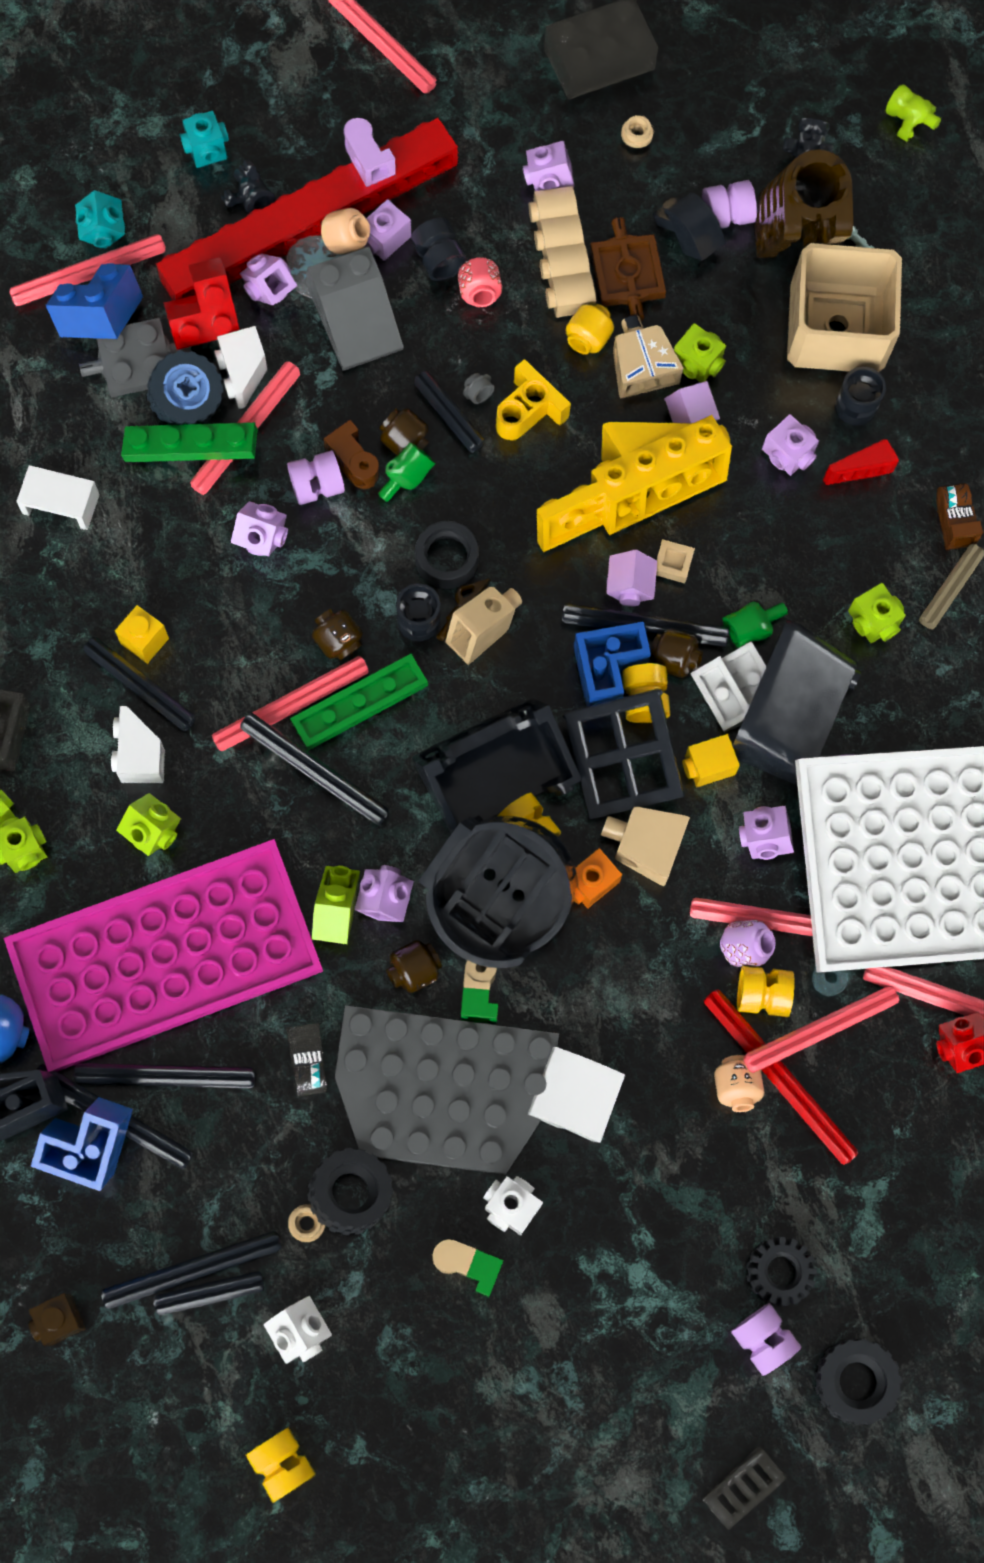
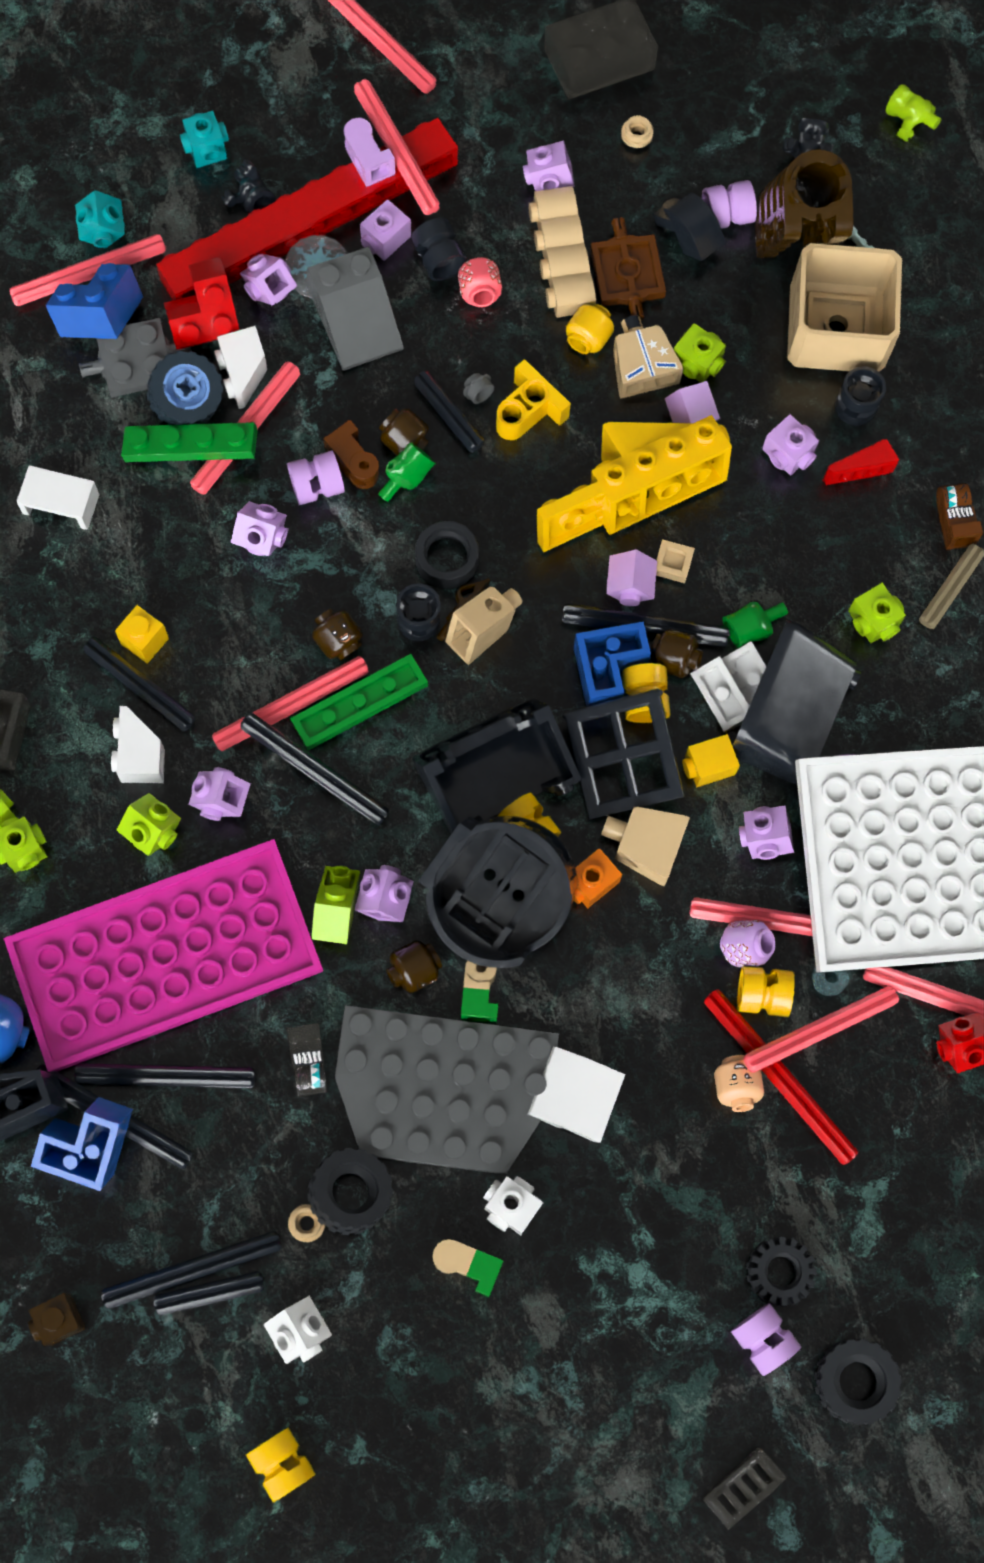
(219, 794): none -> lavender brick
(345, 231): light nougat head -> none
(393, 140): none -> coral axle

